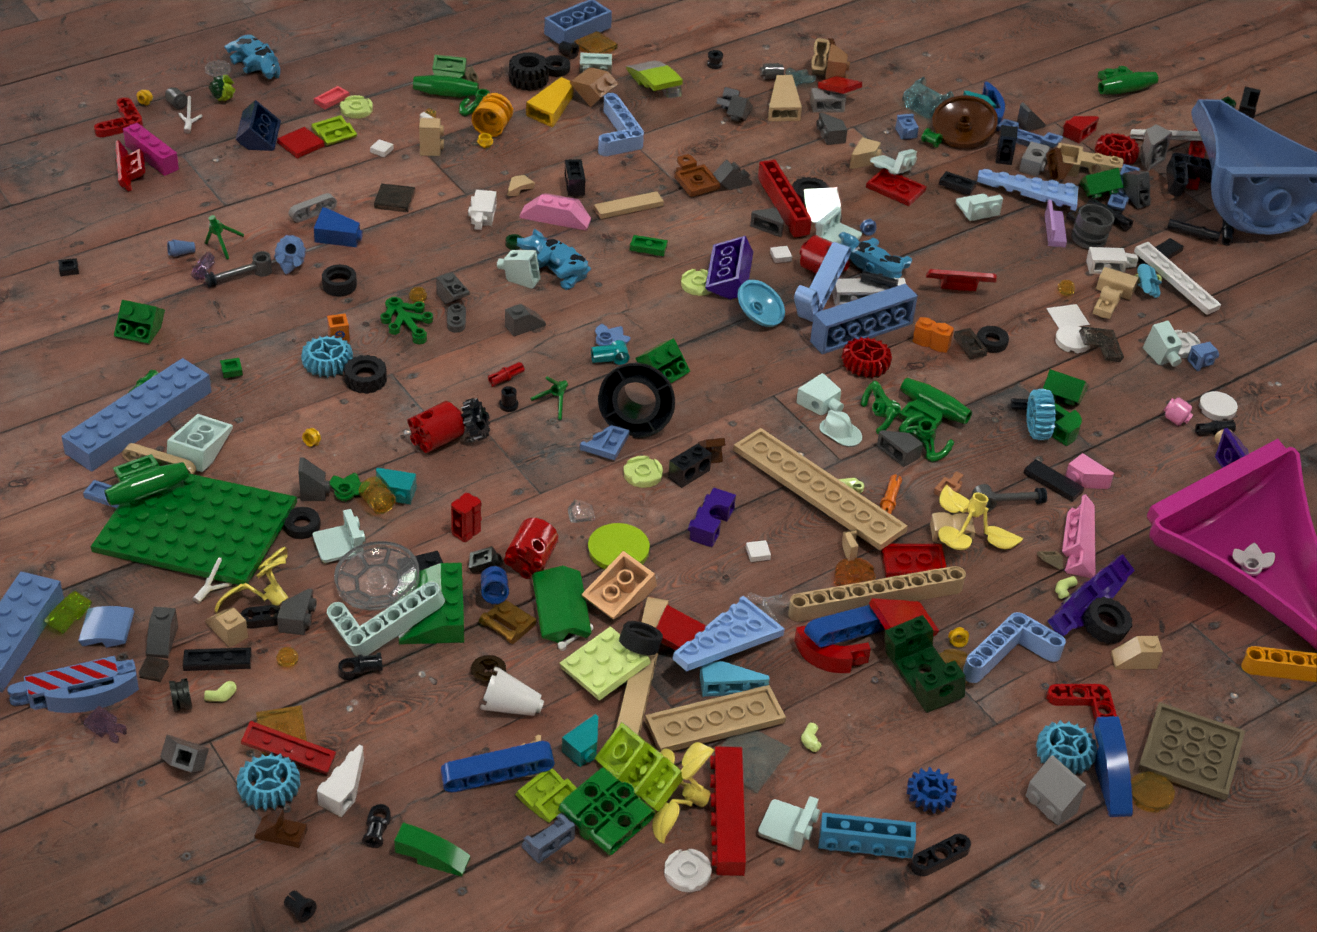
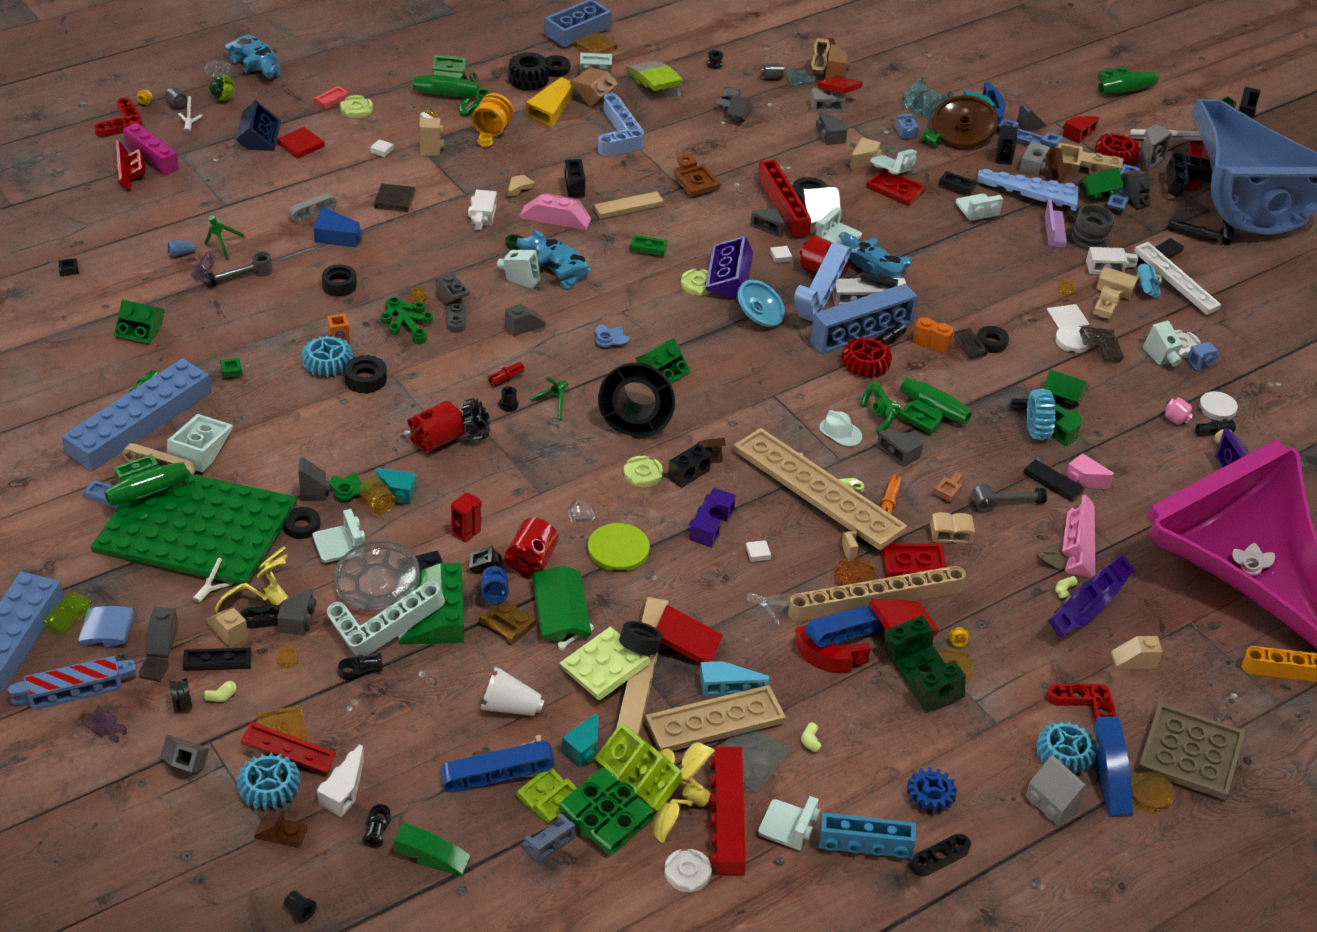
(90, 699): medium blue slope -> none
(290, 253): medium blue animal -> none
(311, 437): yellow plate -> none
(333, 130): lime slope -> none
(486, 662): dark brown gear -> none
(569, 49): black bush -> none
(606, 443): medium blue wing -> none
(615, 352): teal piece -> none
(620, 586): light nougat slope -> none
(728, 634): light blue wing -> none
(731, 176): dark grey slope -> none
(785, 100): tan slope -> none
(820, 395): light aqua torso -> none
(871, 229): medium blue plate -> none
(892, 333): none -> black pin
(925, 433): green piece -> none
(960, 279): red plate -> none
(975, 507): light yellow plant -> none
(1014, 630): light blue beam -> none
(1116, 612): black tyre -> none
(1119, 218): black pin -> none

